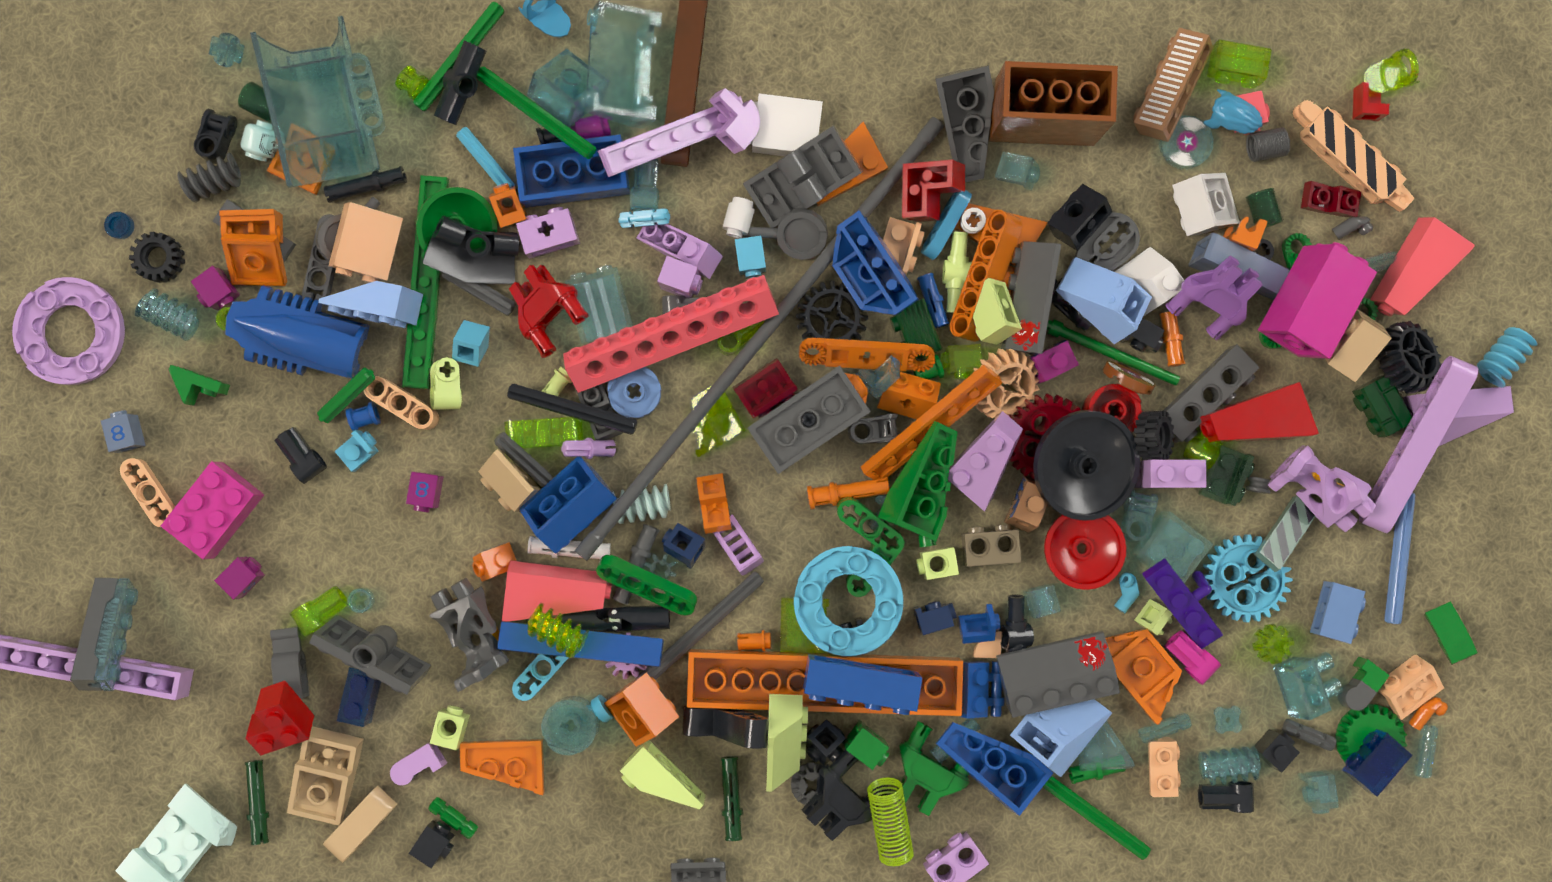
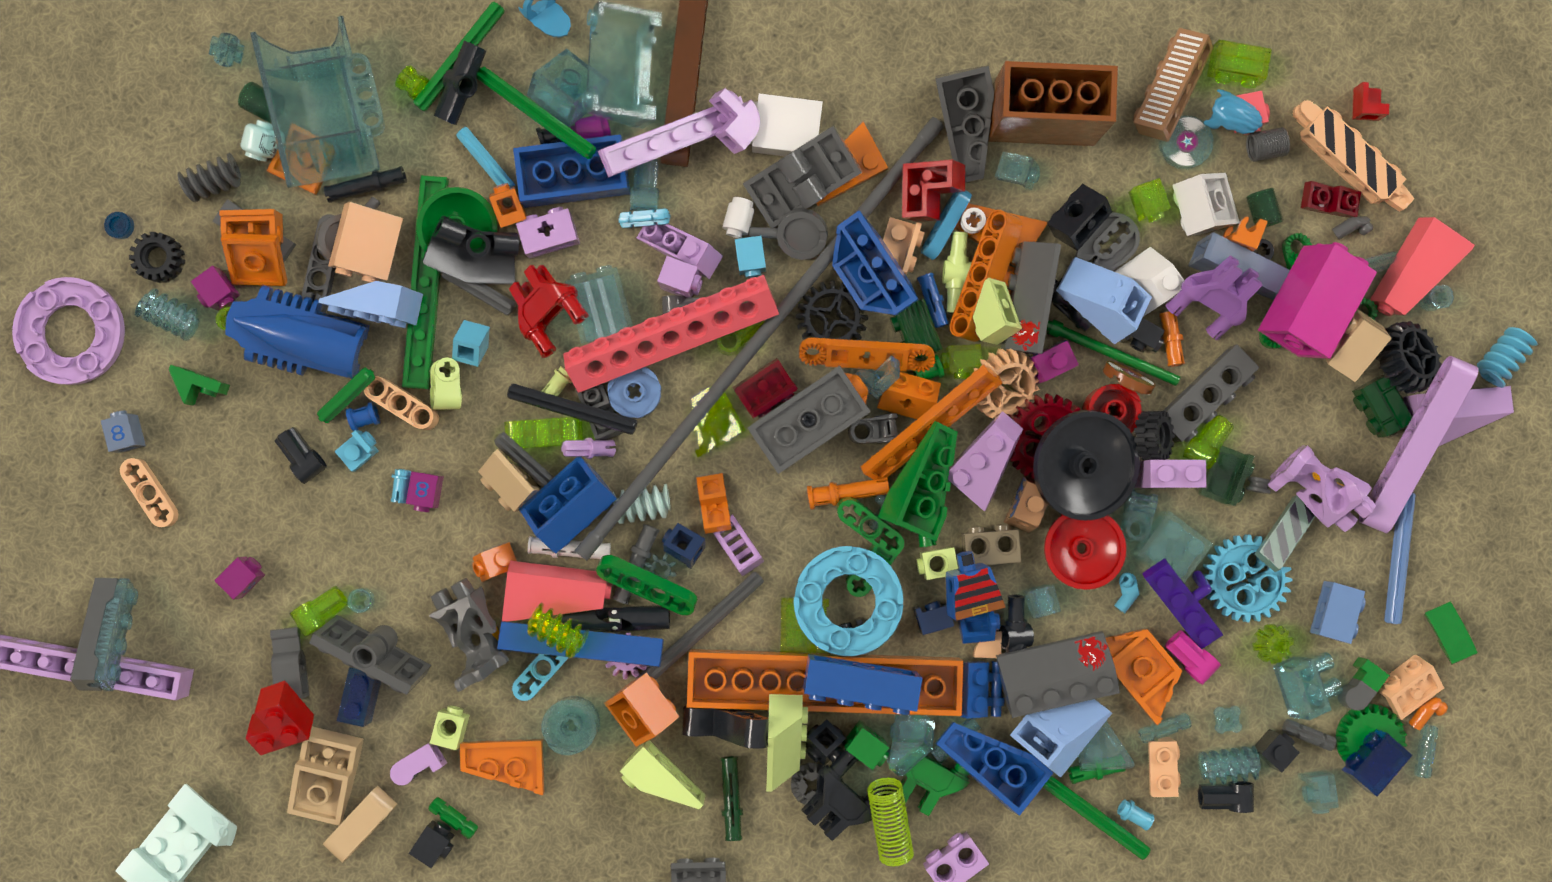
(212, 510): dark pink brick -> none
(215, 130): black piece -> none
(256, 802): dark green pin -> none
(400, 485): none -> medium azure pin
(600, 709): medium azure tile -> none
(754, 641): orange pin -> none
(911, 742): none -> clear light blue slope
(971, 589): none -> torso
(1133, 813): none -> medium azure pin
(1149, 201): none -> clear neon green brick
(1154, 617): yellowish green tile -> none
(1267, 416): red slope -> none
(1392, 73): clear neon green piece -> none
(1441, 294): none -> clear light blue bush

